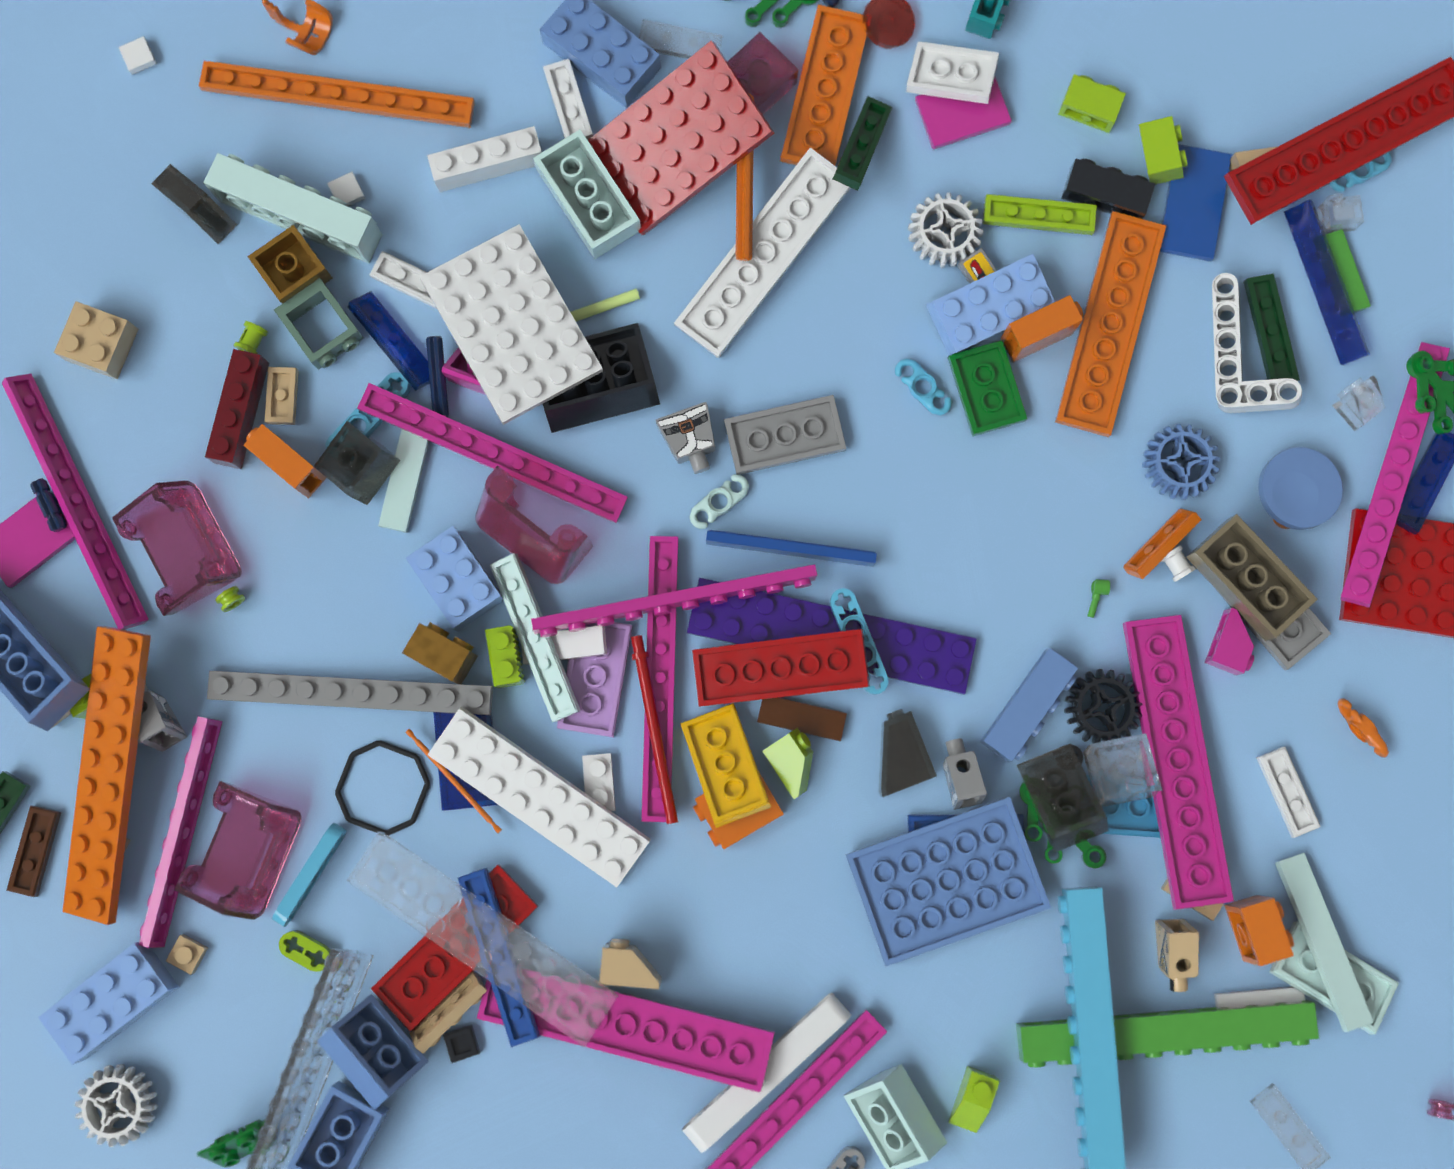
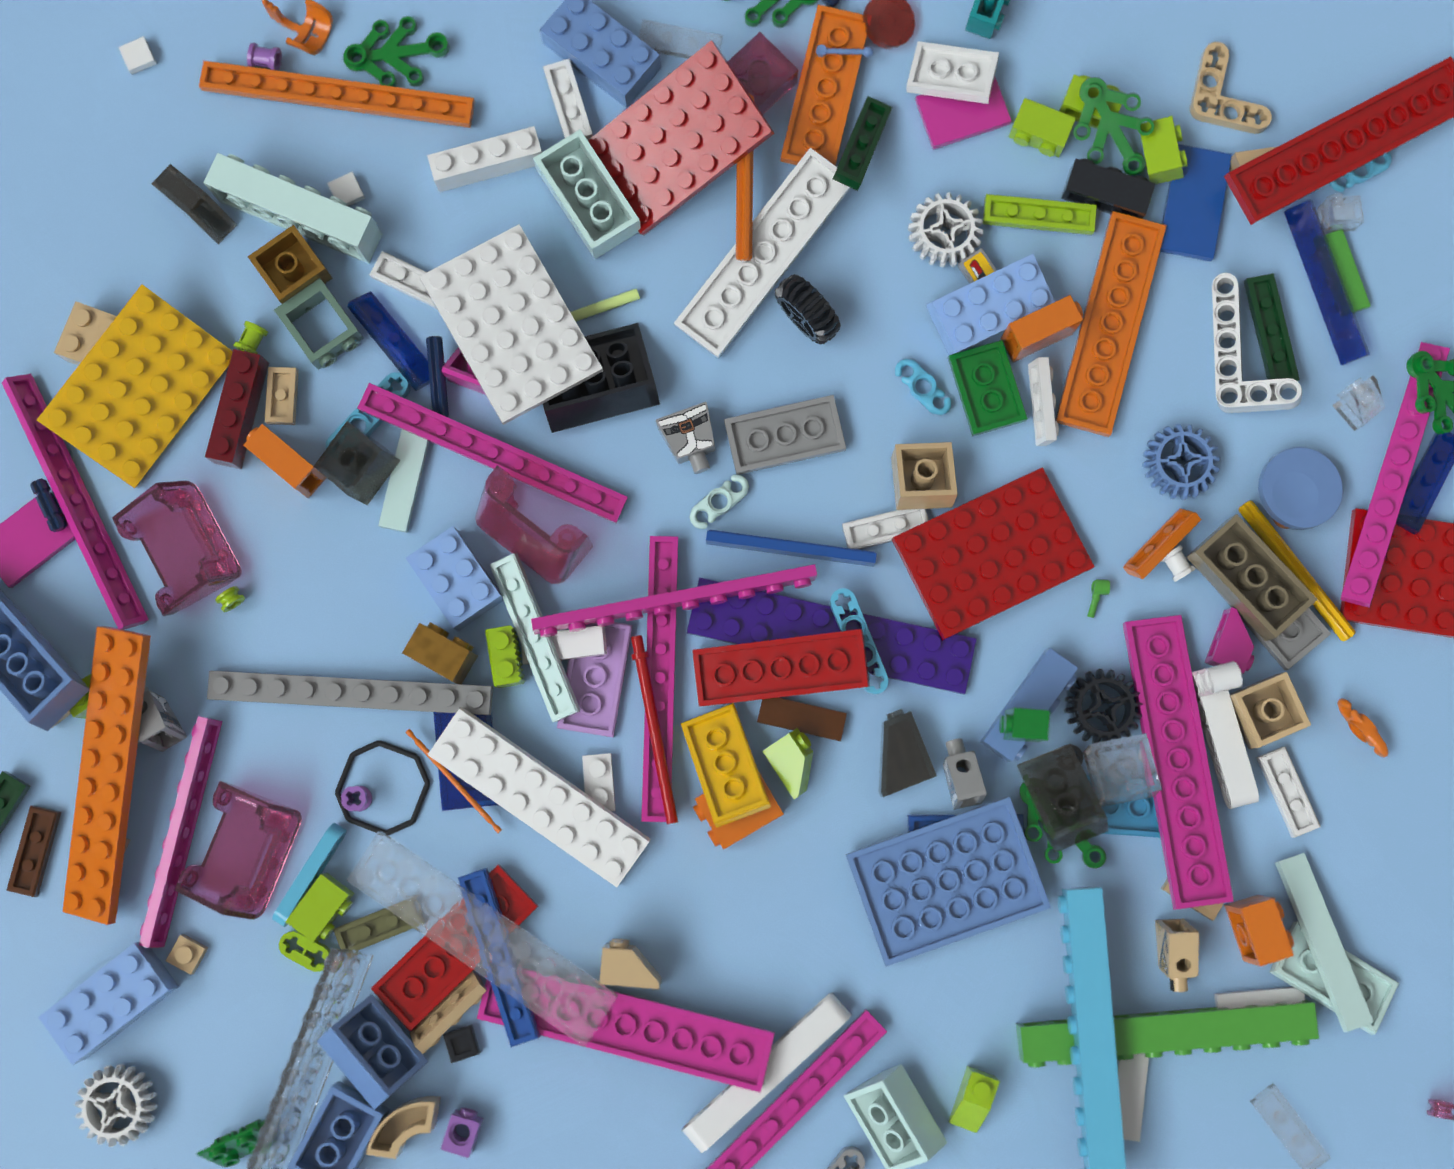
(136, 386): none -> yellow plate
(264, 57): none -> medium lavender bush
(320, 908): none -> lime brick
(348, 799): none -> medium lavender bush
(370, 930): none -> olive tile
(392, 52): none -> green plant
(404, 1122): none -> tan brick
(459, 1145): none -> medium lavender brick
(807, 309): none -> black gear
(822, 50): none -> medium blue hinge
(881, 527): none -> white tile
(924, 476): none -> tan brick
(992, 553): none -> red plate
(1025, 725): none -> green brick
(1041, 128): none -> lime brick
(1043, 401): none -> white plate
(1110, 122): none -> green plant
(1132, 1086): none -> white tile
(1212, 96): none -> tan beam
(1224, 734): none -> white beam
(1268, 710): none -> tan brick
(1279, 547): none -> yellow axle

